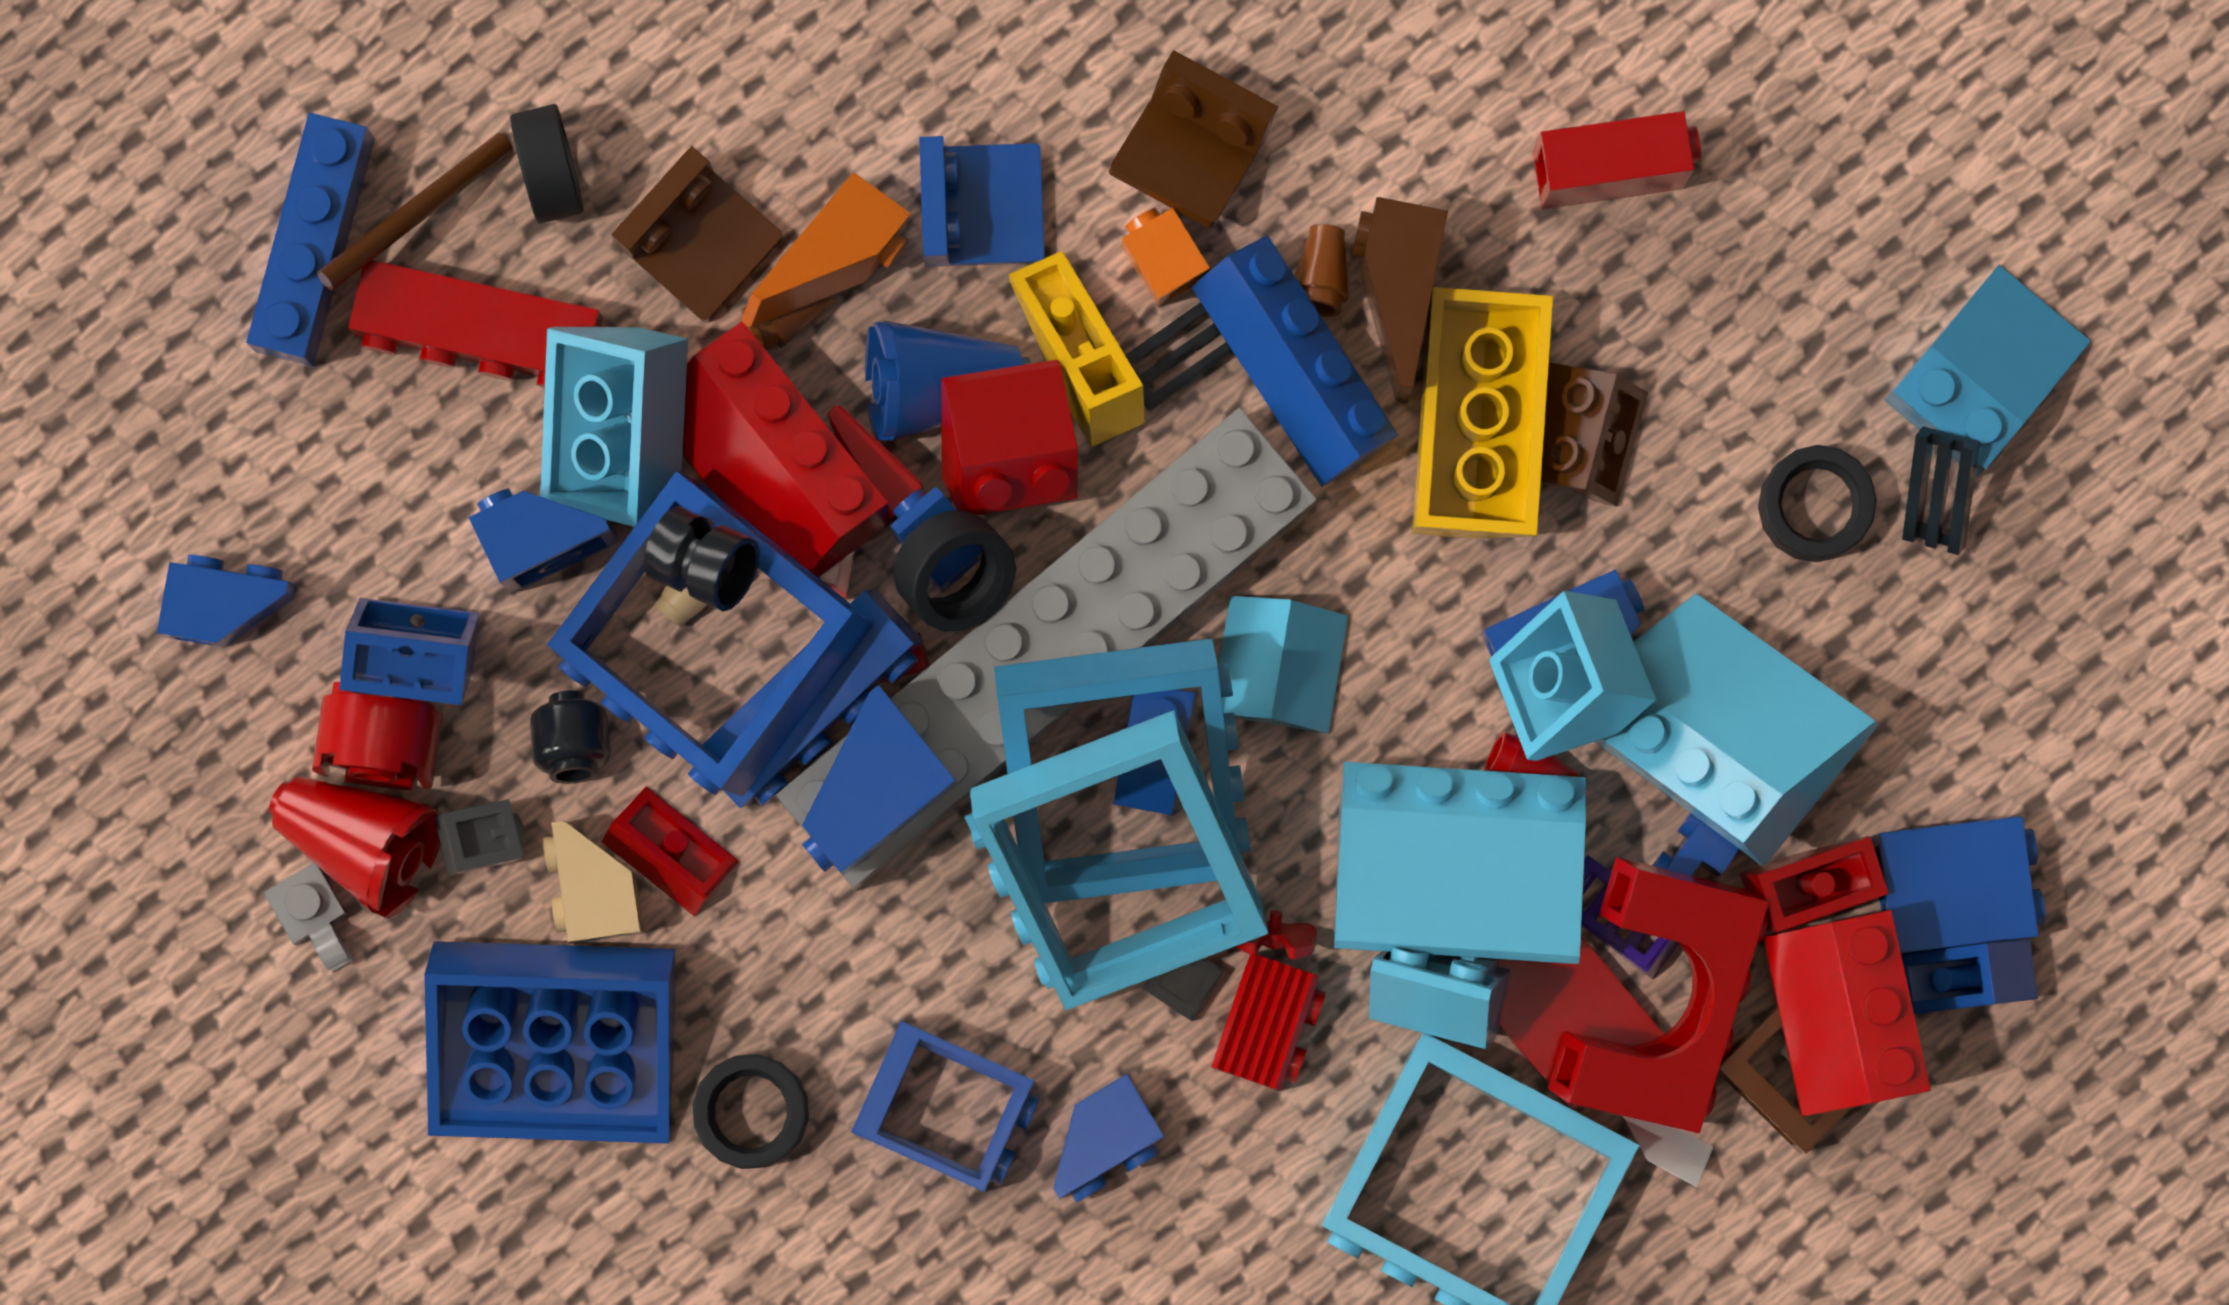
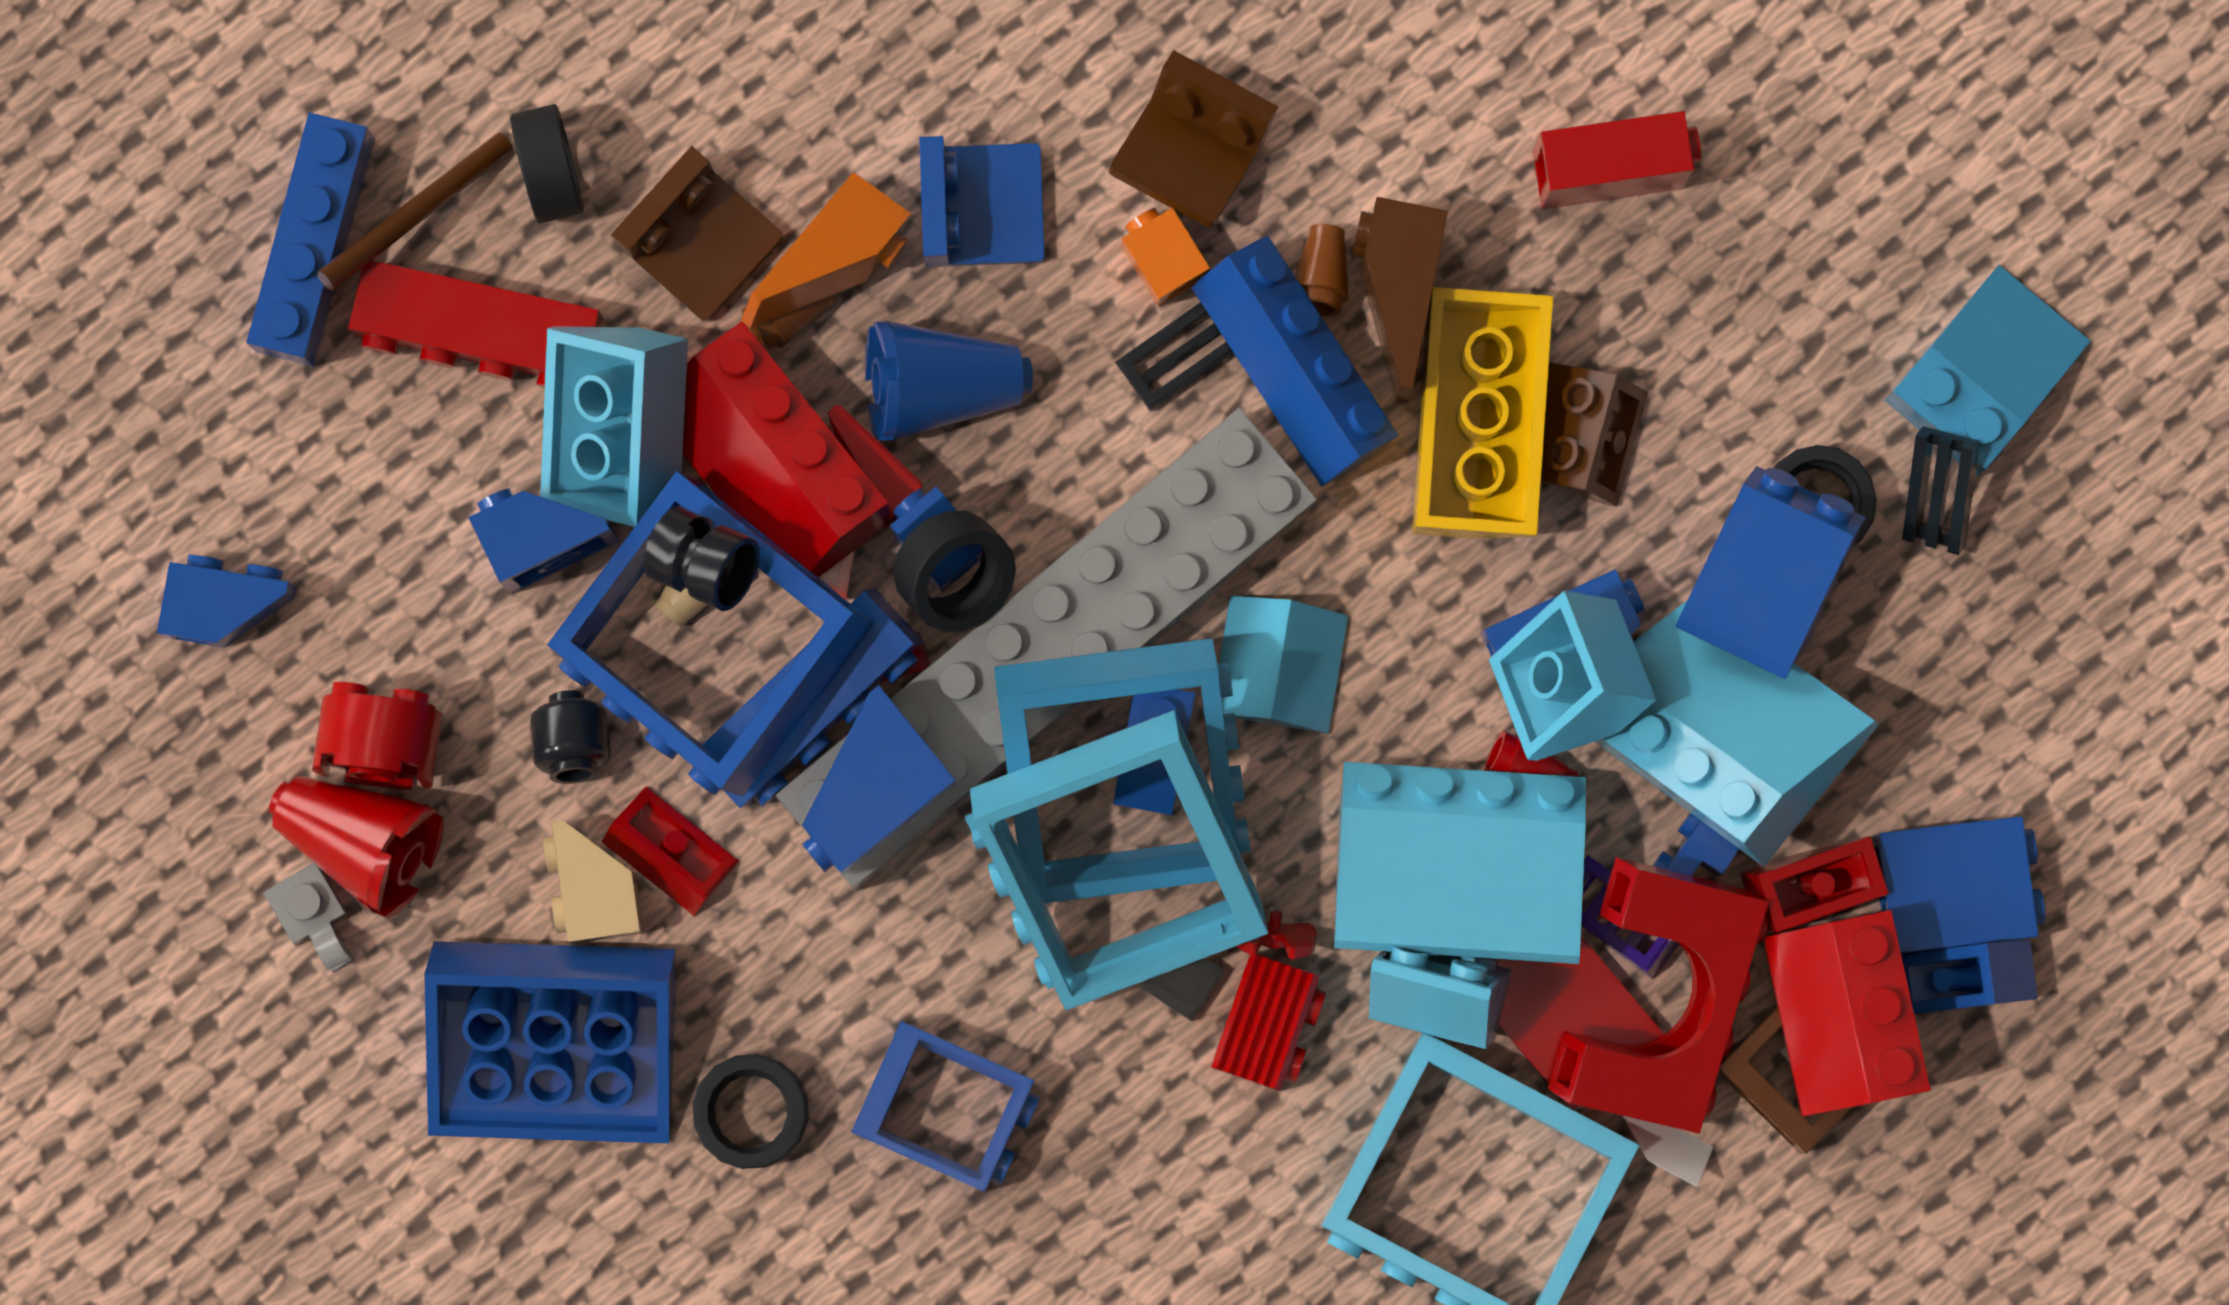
(400, 660): blue window -> none
(480, 837): dark grey bracket -> none
(1008, 438): red slope -> none
(1097, 376): yellow slope -> none
(1102, 1133): blue slope -> none
(1771, 571): none -> blue slope

